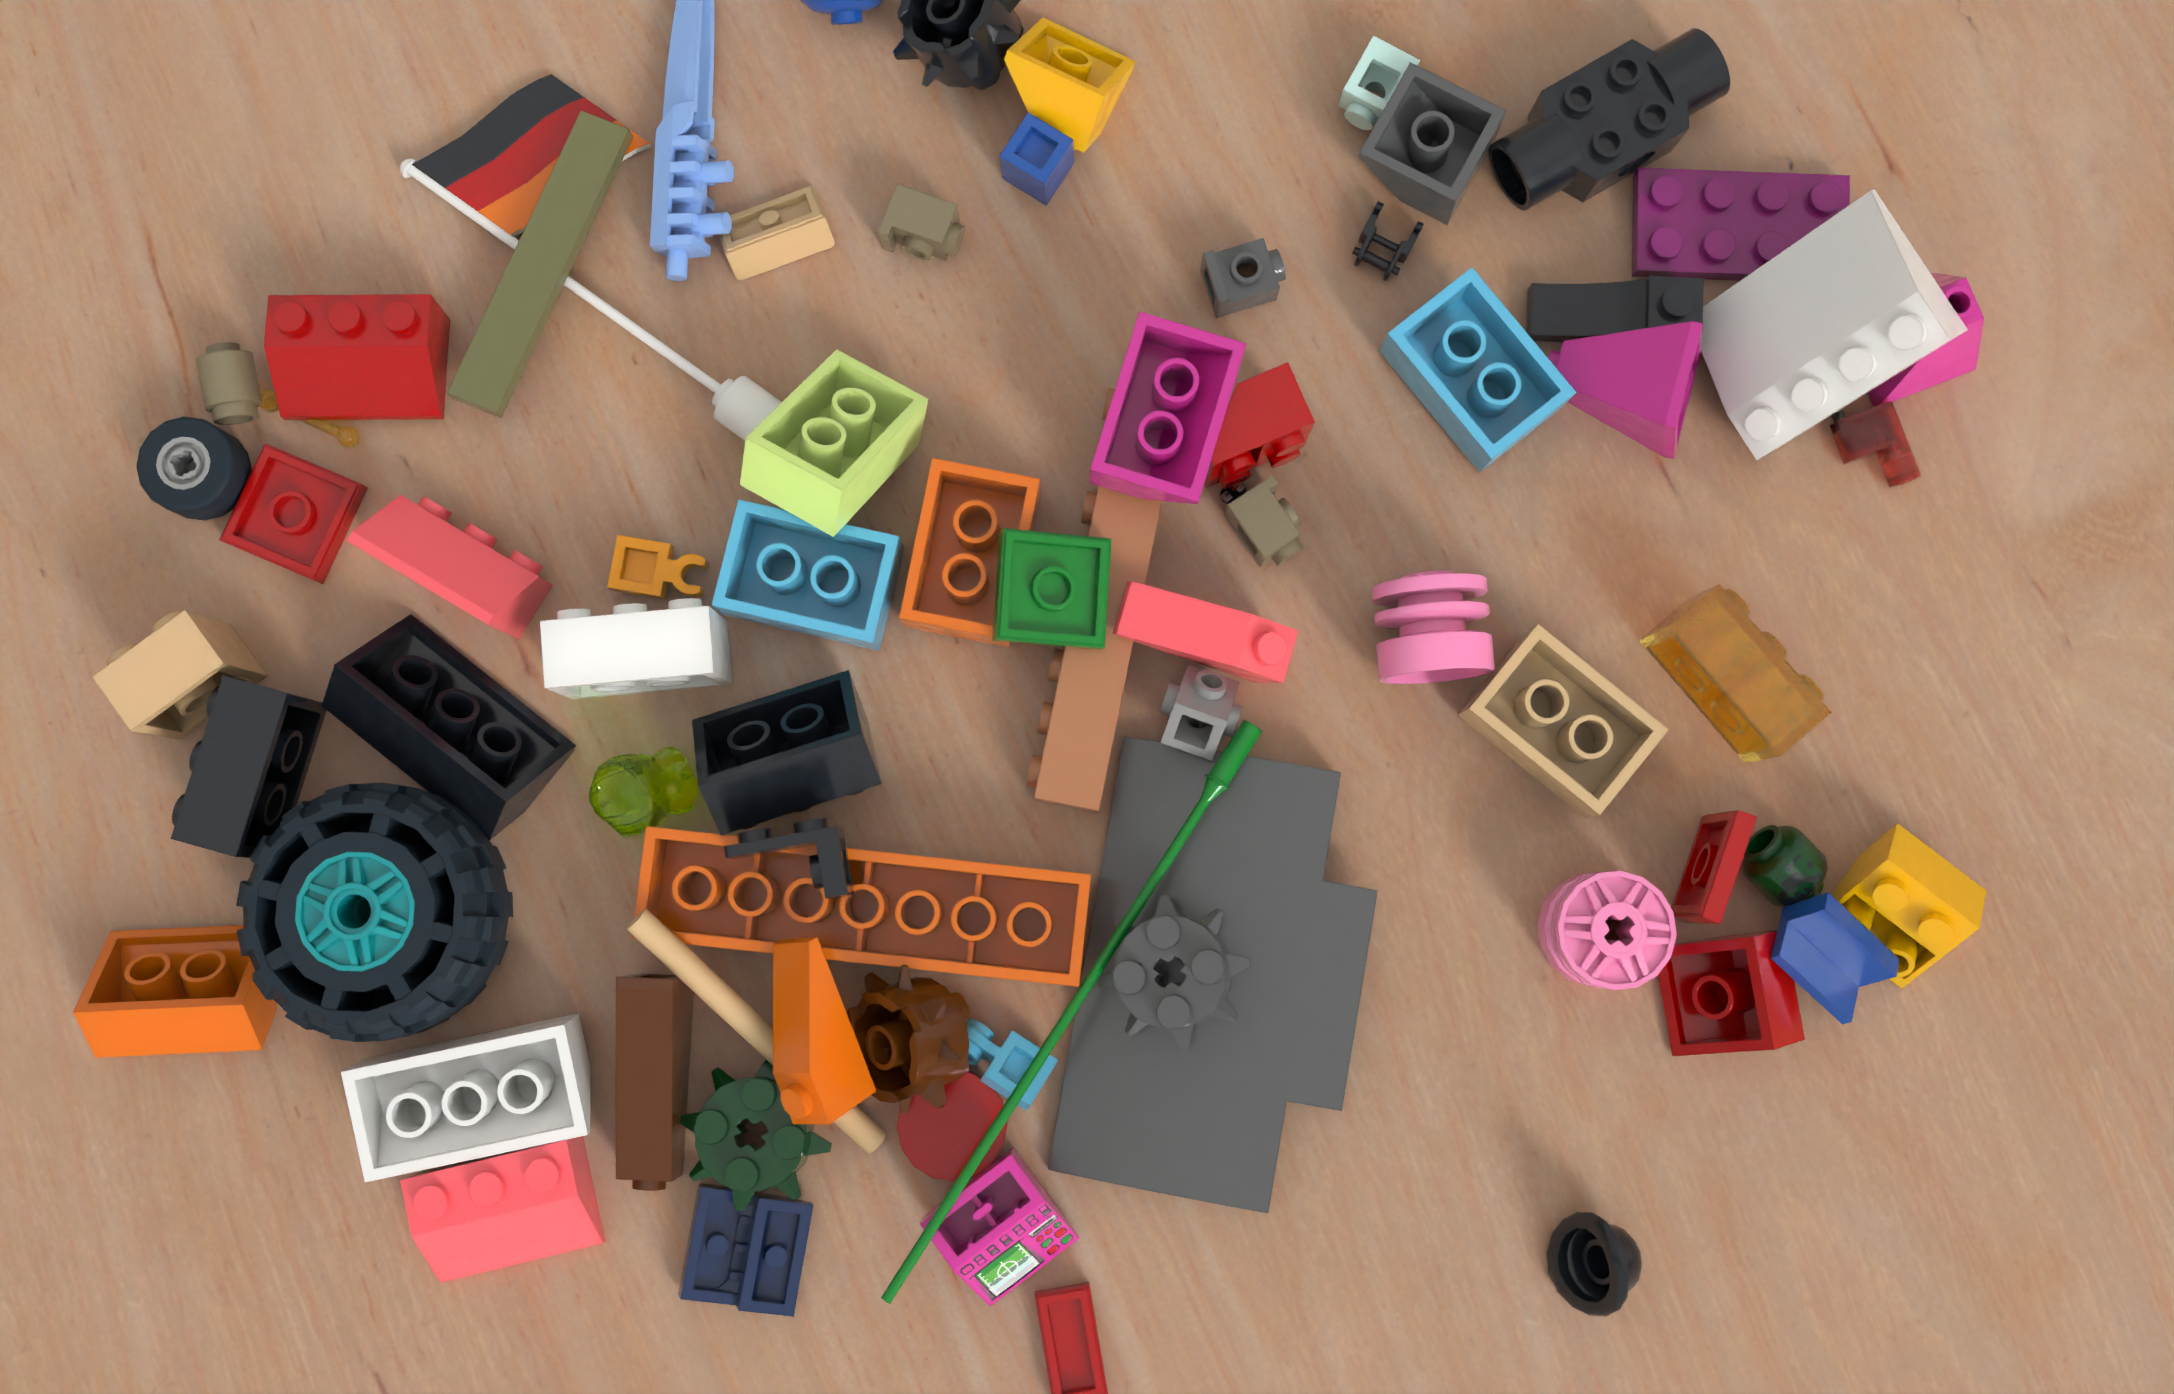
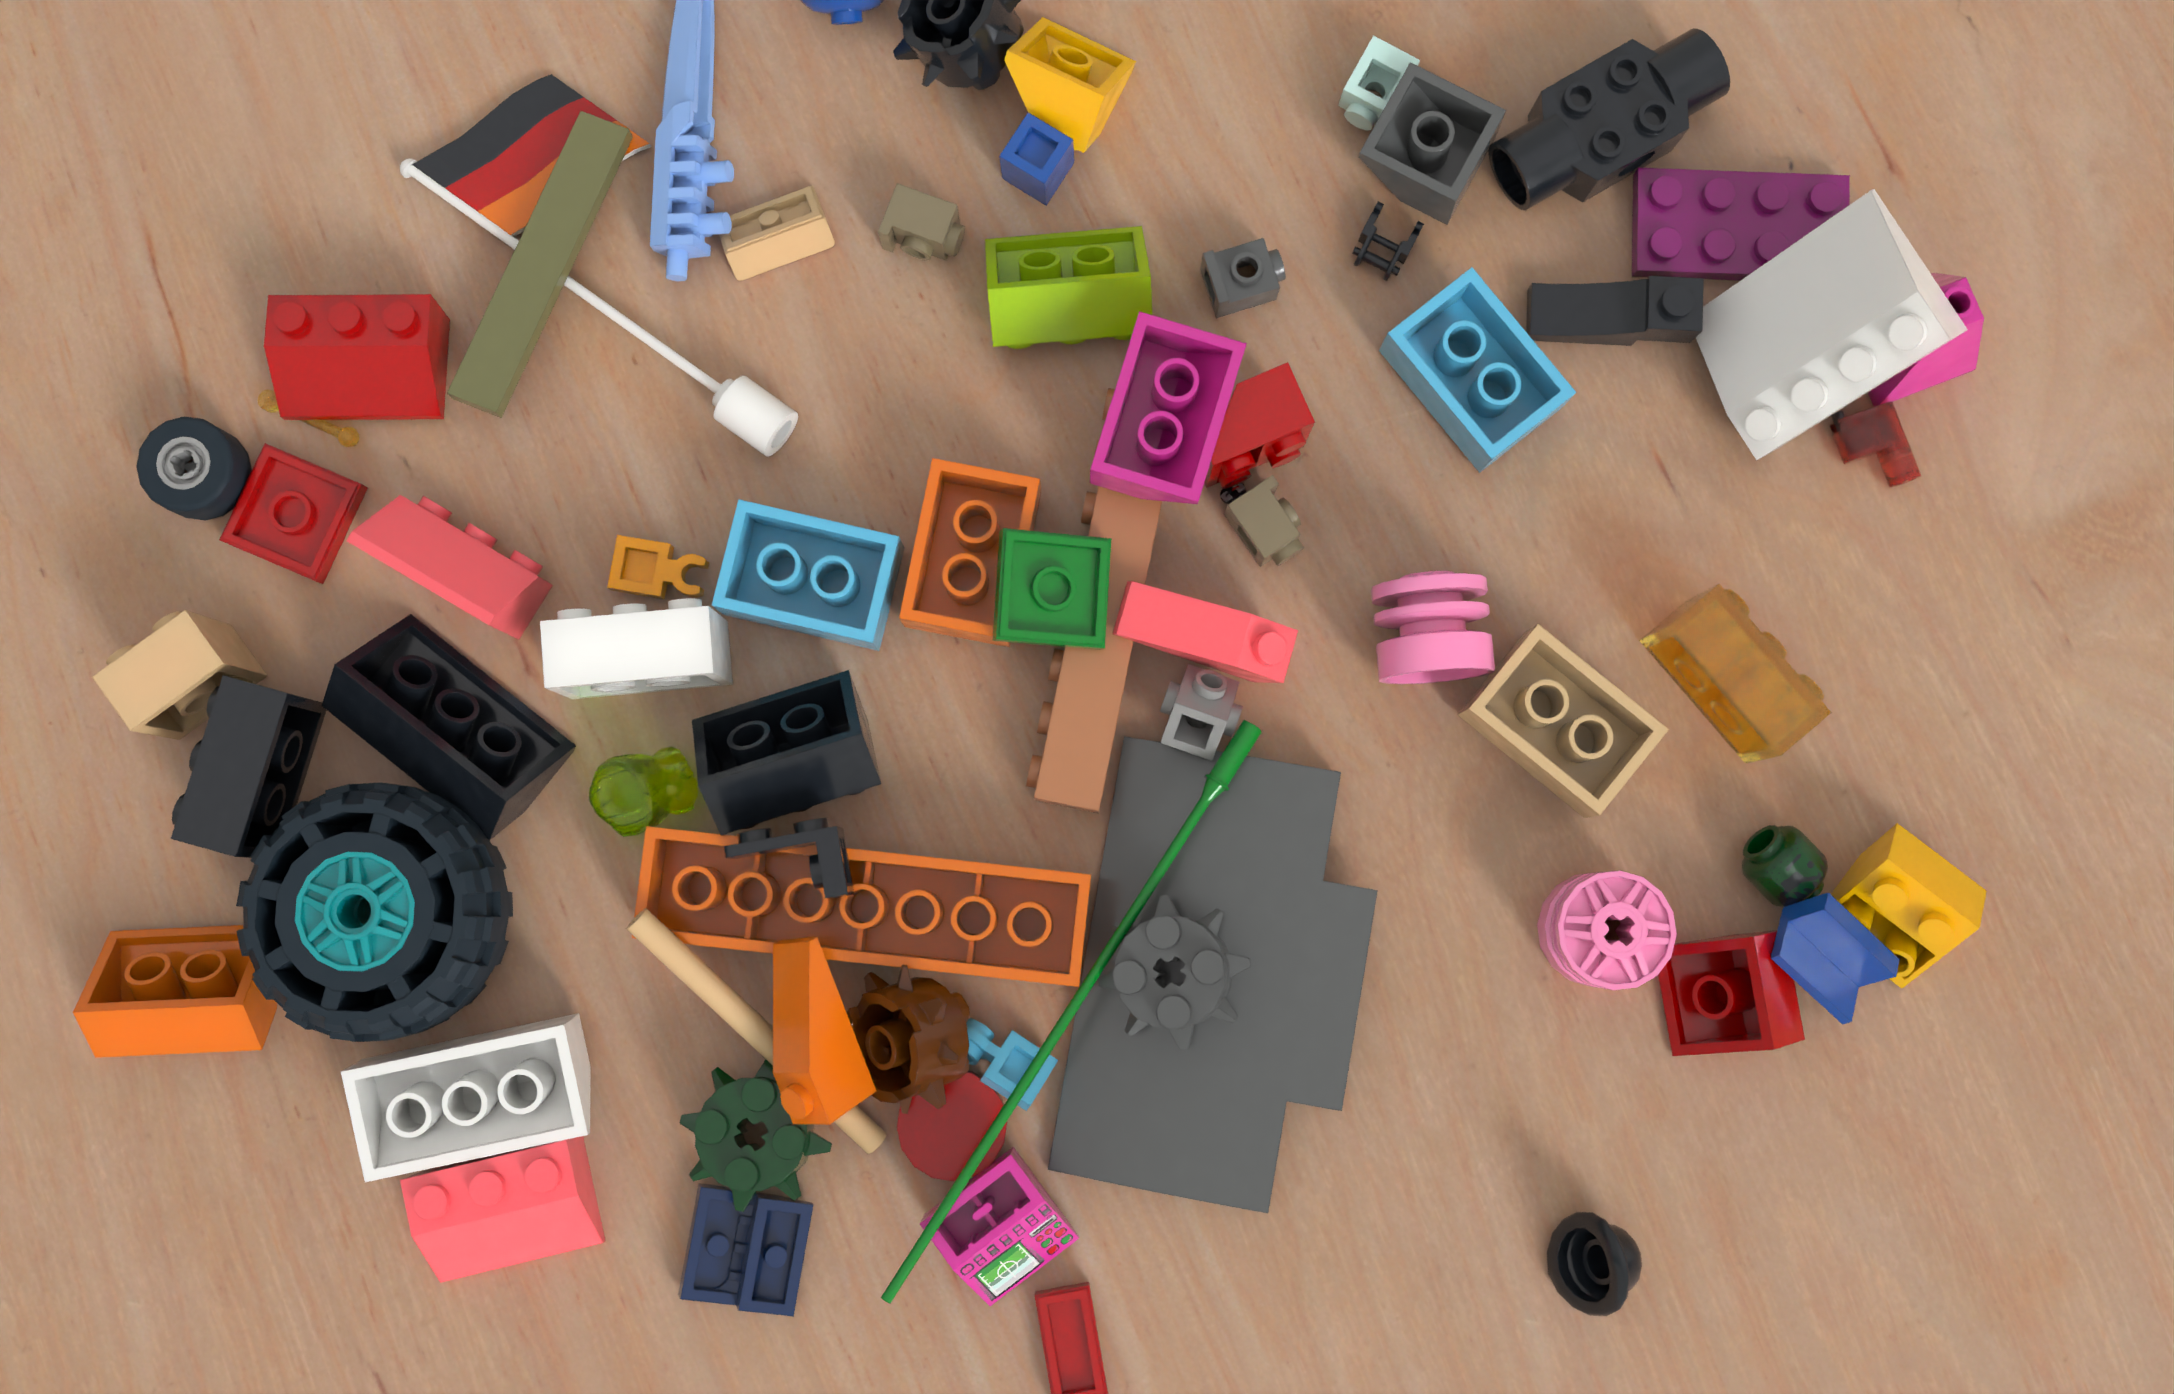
(229, 384): dark tan brick -> none
(651, 1077): reddish brown slope -> none
(833, 442): yellowish green brick -> none
(1067, 286): none -> lime slope
(1635, 380): dark pink slope -> none
(1712, 867): red tile -> none

